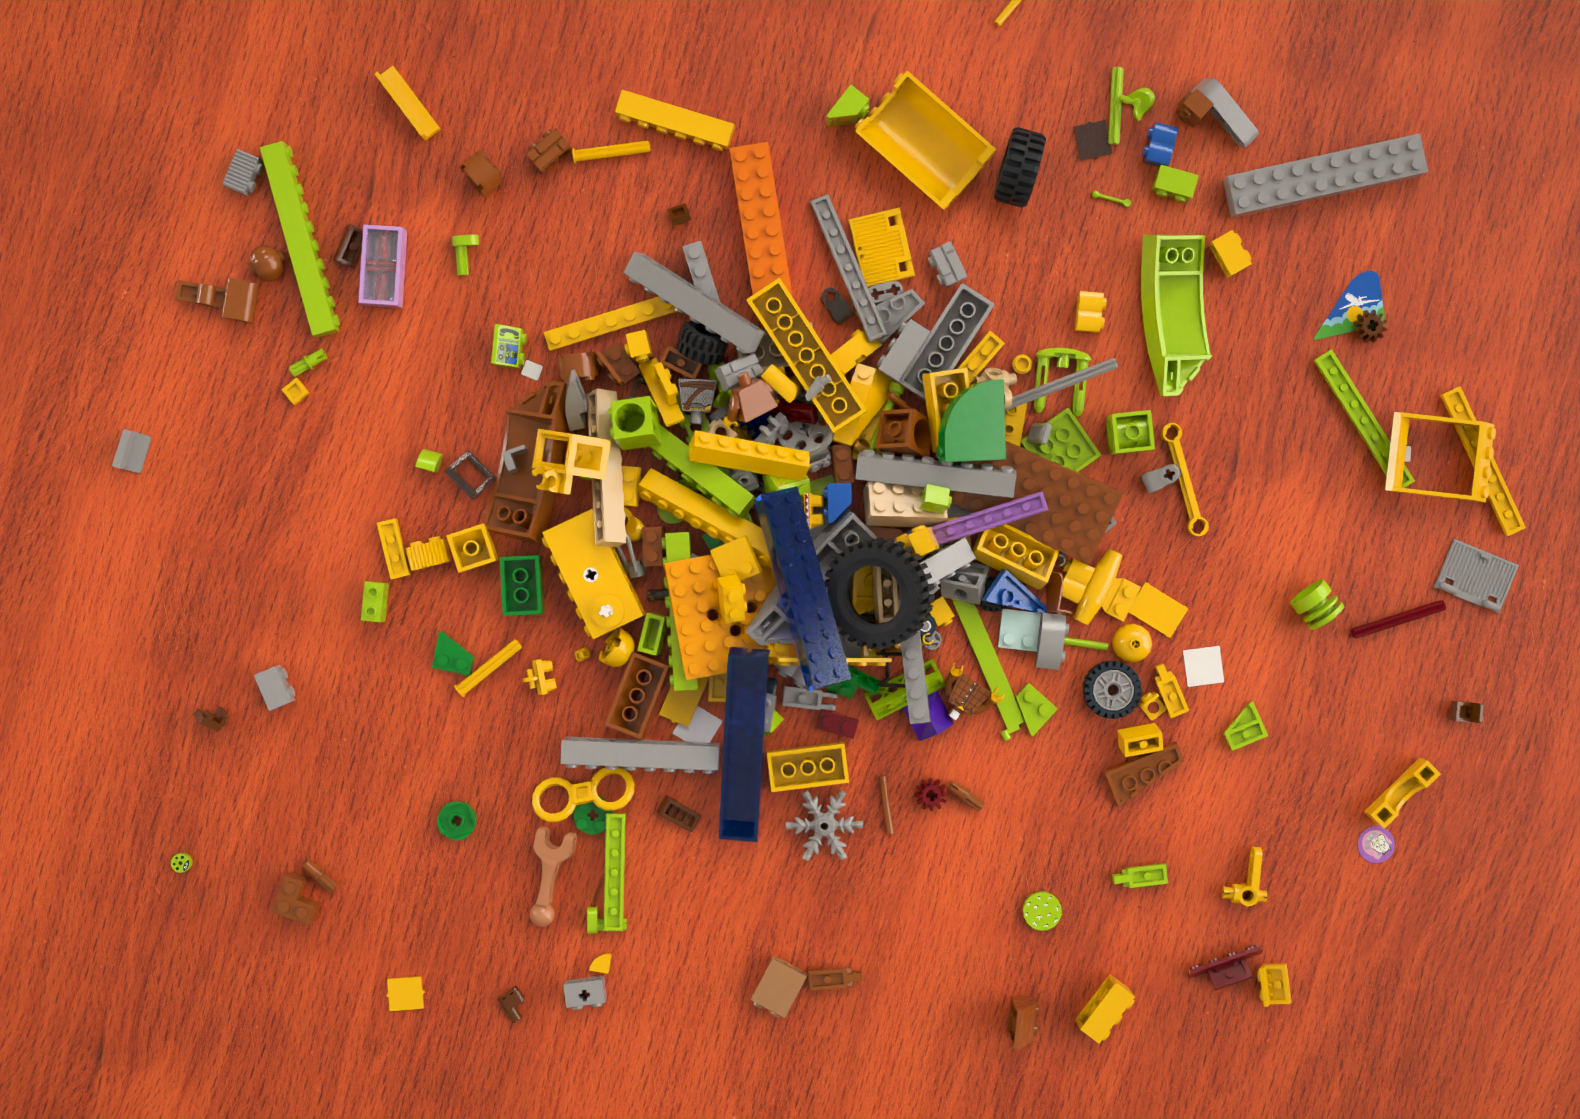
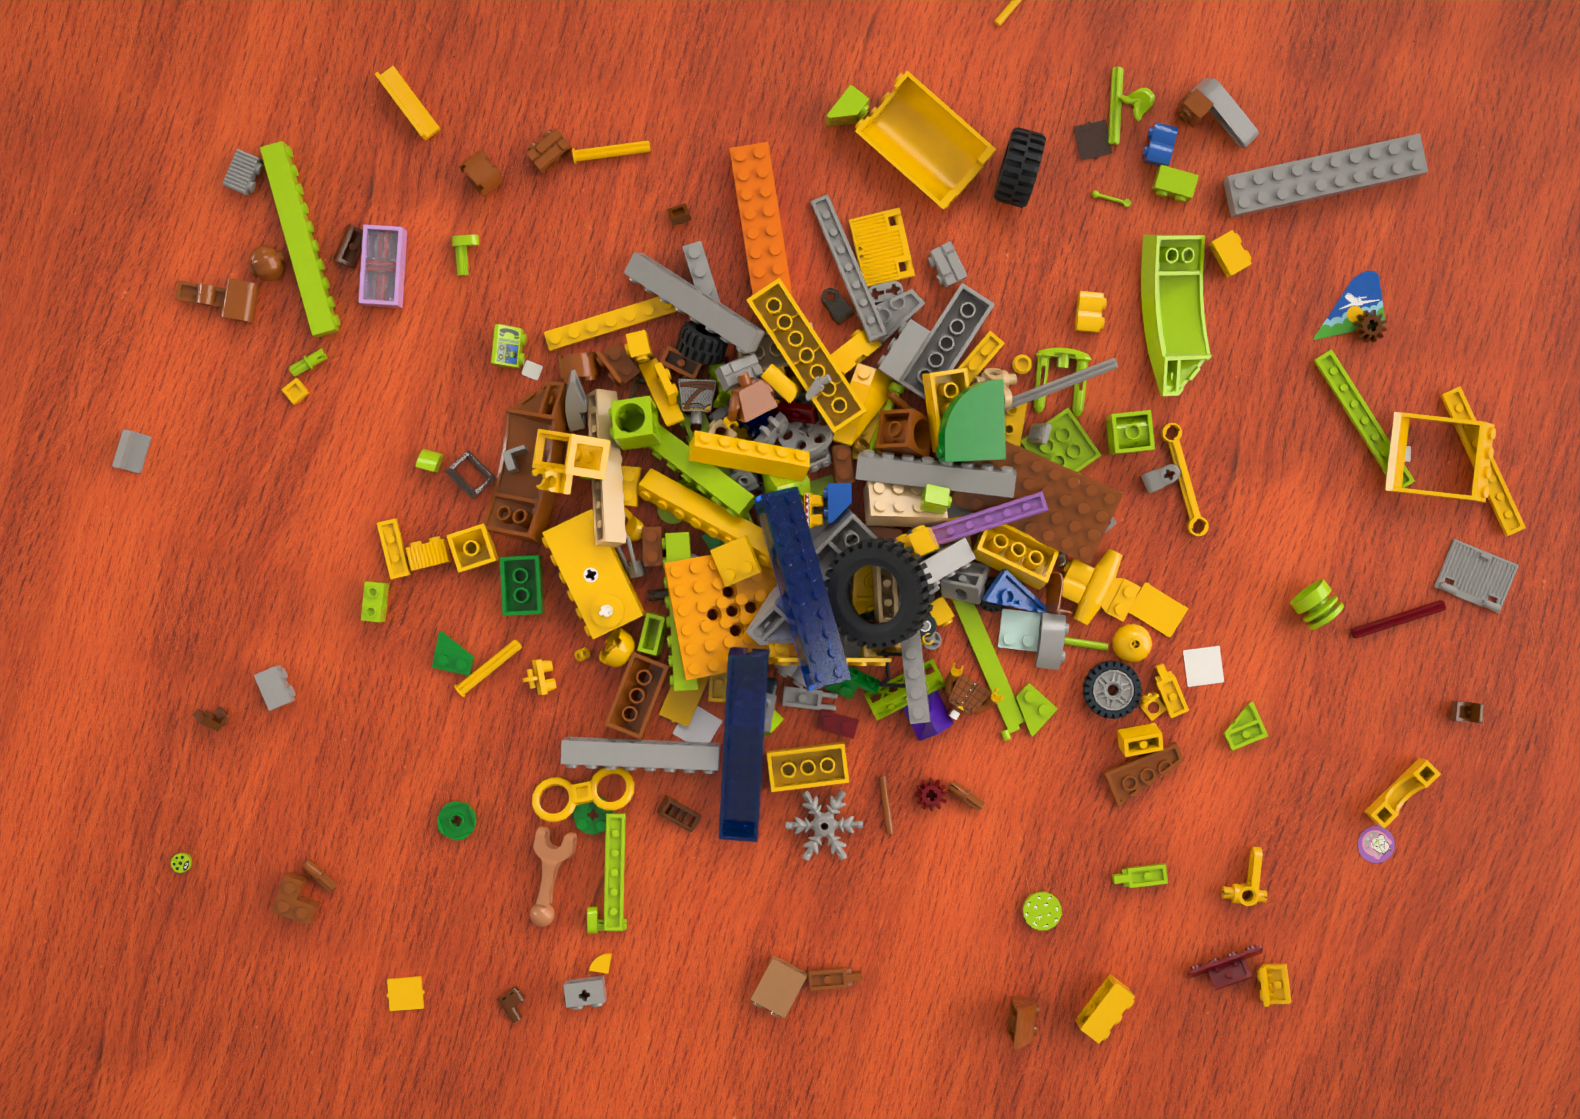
(675, 120): yellow brick -> none
(731, 598): yellow brick -> none

